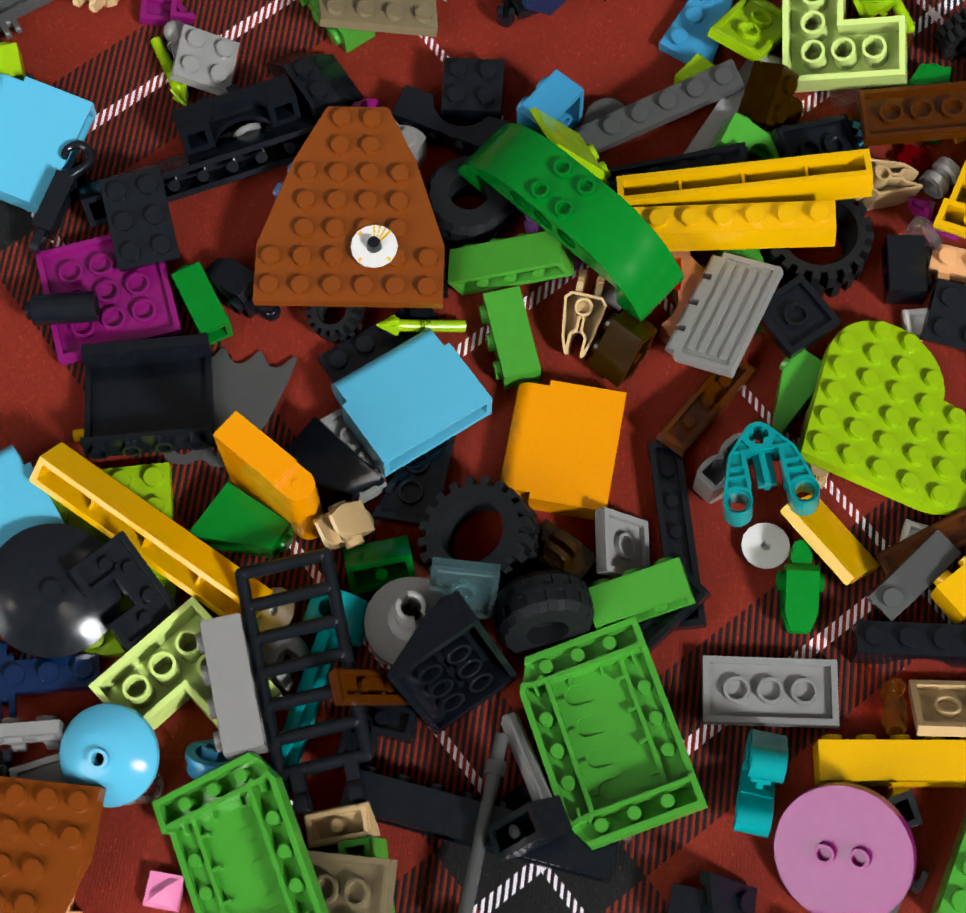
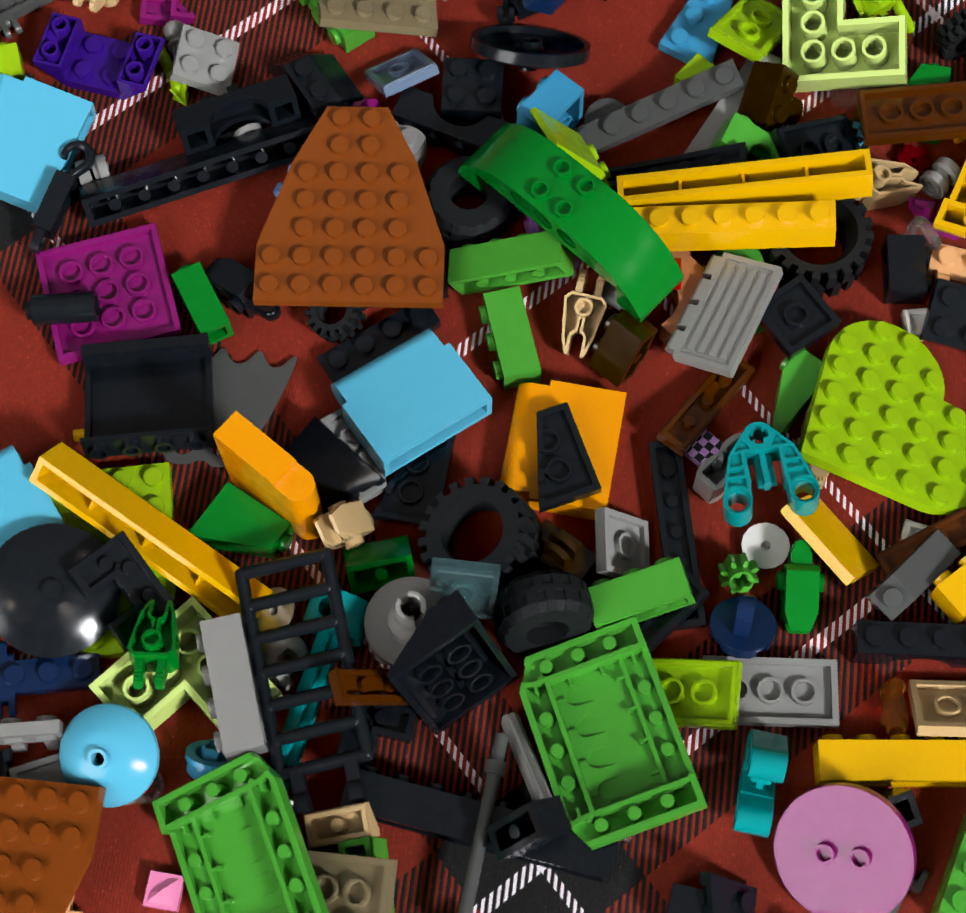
(97, 61): none -> dark purple slope
(100, 170): none -> light grey wheel
(139, 219): black plate -> none
(154, 645): none -> green hinge
(374, 246): white piece -> none
(395, 325): lime piece -> none
(401, 72): none -> sand blue tile
(530, 46): none -> black dish
(563, 461): none -> black wing
(702, 691): none -> lime tile
(703, 448): none -> tile
(738, 573): none -> bright green gear
(742, 626): none -> dark blue tile

